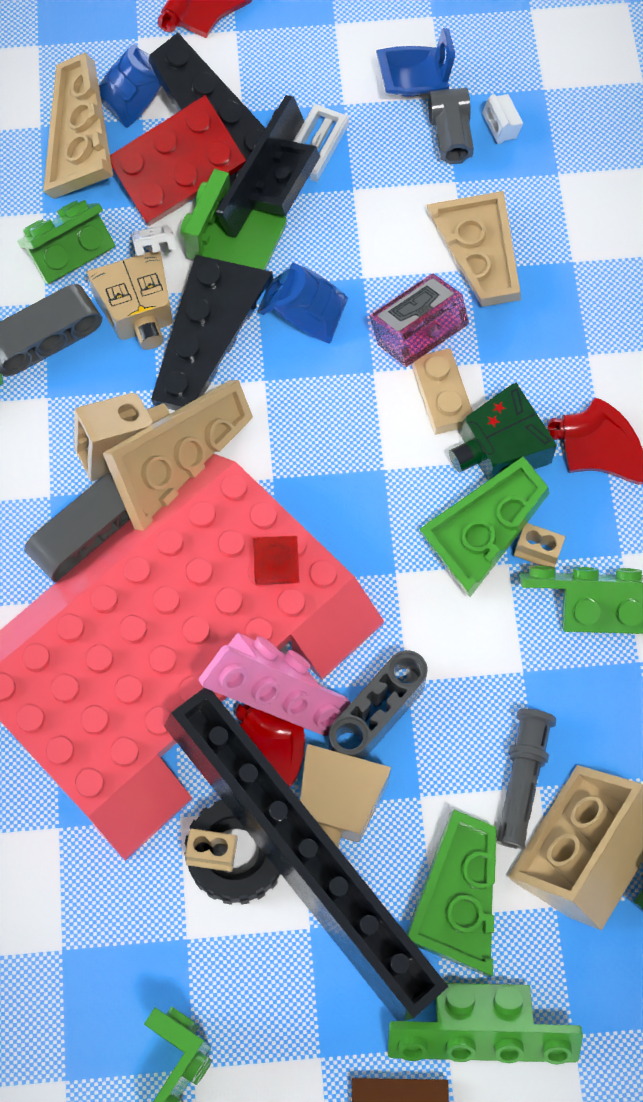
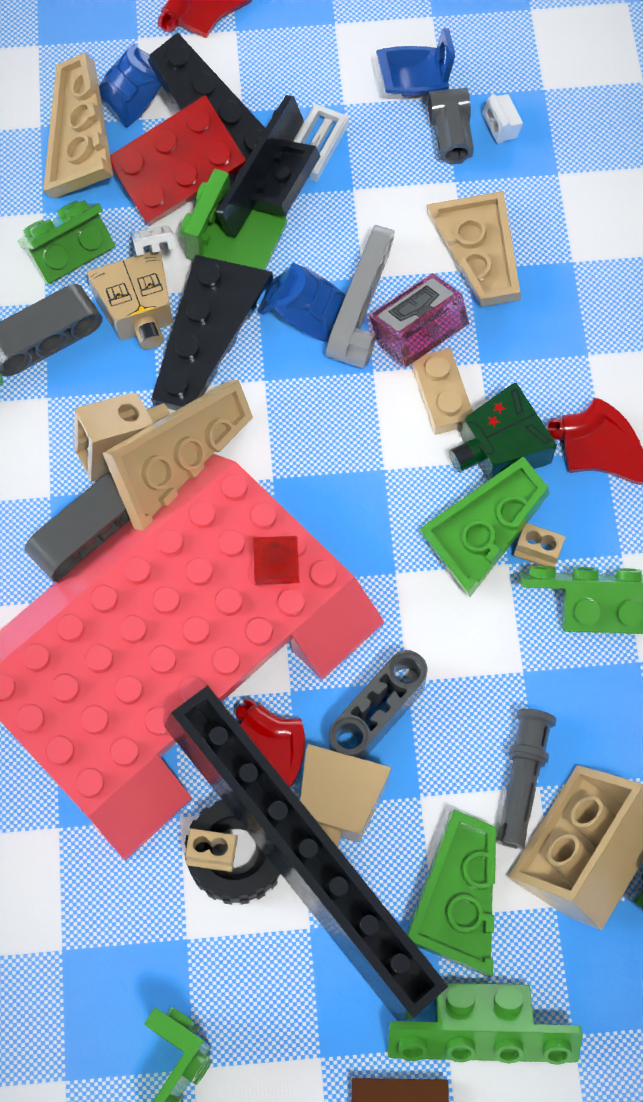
(273, 683): bright pink bracket -> none
(347, 339): none -> light grey beam

